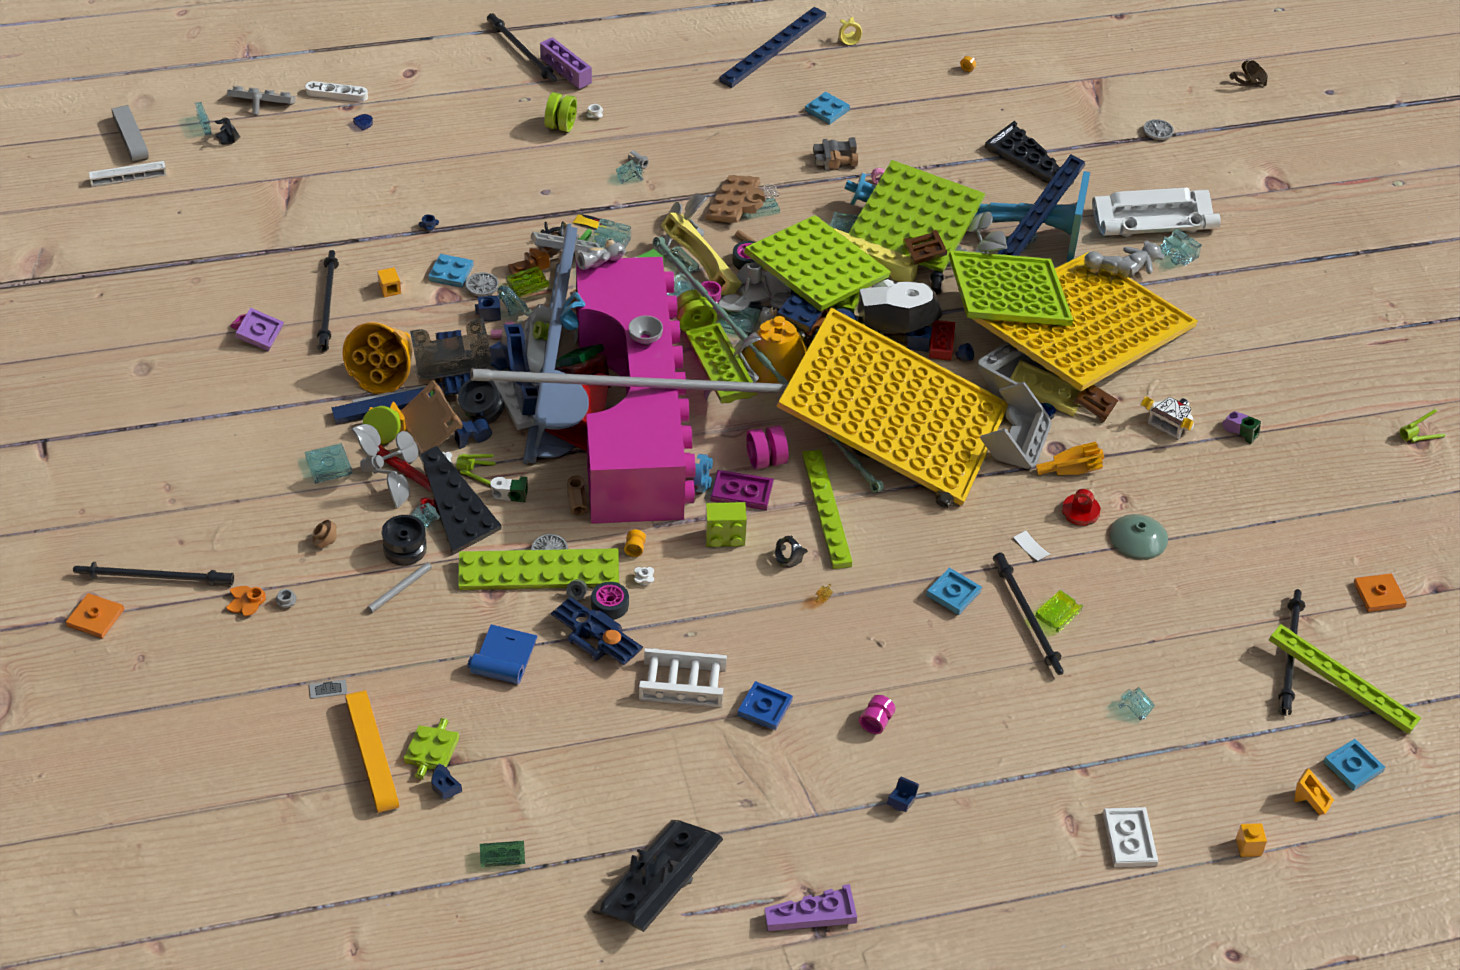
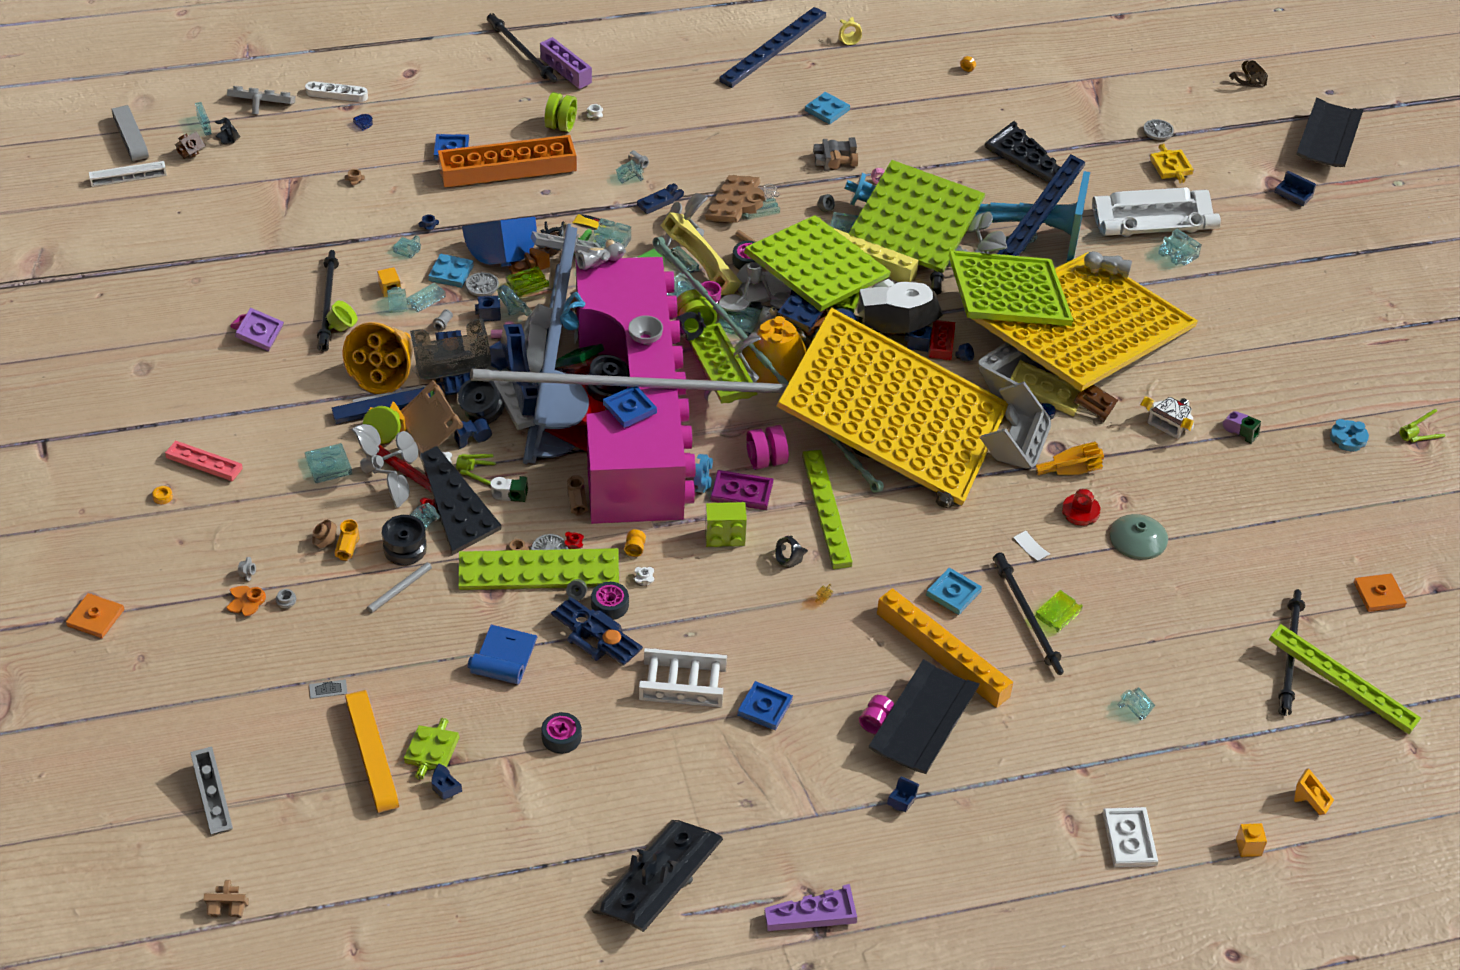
(162, 495): none -> light orange tile
(189, 145): none -> brick
(203, 460): none -> coral plate
(211, 577): black bar -> none
(211, 790): none -> light grey slope
(235, 901): none -> medium nougat hips
(246, 568): none -> light grey plate
(341, 316): none -> lime piece
(347, 539): none -> light orange piece
(354, 176): none -> medium nougat plate
(397, 300): none -> clear light blue bracket
(407, 247): none -> clear light blue bracket
(428, 297): none -> clear light blue tile
(441, 322): none -> light grey pin
(450, 141): none -> blue plate
(500, 240): none -> blue brick
(502, 853): clear green plate -> none
(507, 161): none -> orange brick
(517, 544): none -> medium nougat plate
(540, 330): lime wheel -> none
(568, 738): none -> black wheel
(573, 540): none -> red plate
(606, 366): none -> black wheel
(630, 406): none -> blue plate
(660, 198): none -> dark blue hinge
(688, 335): none -> black piece
(826, 202): none -> dark grey tile
(923, 717): none -> black hinge
(925, 251): reddish brown plate -> none
(944, 647): none -> light orange brick
(1146, 256): light grey piece -> none
(1171, 163): none -> yellow plate
(1296, 189): none -> dark blue bracket
(1329, 133): none -> black hinge
(1354, 764): dark azure plate -> none
(1357, 430): none -> dark azure plate

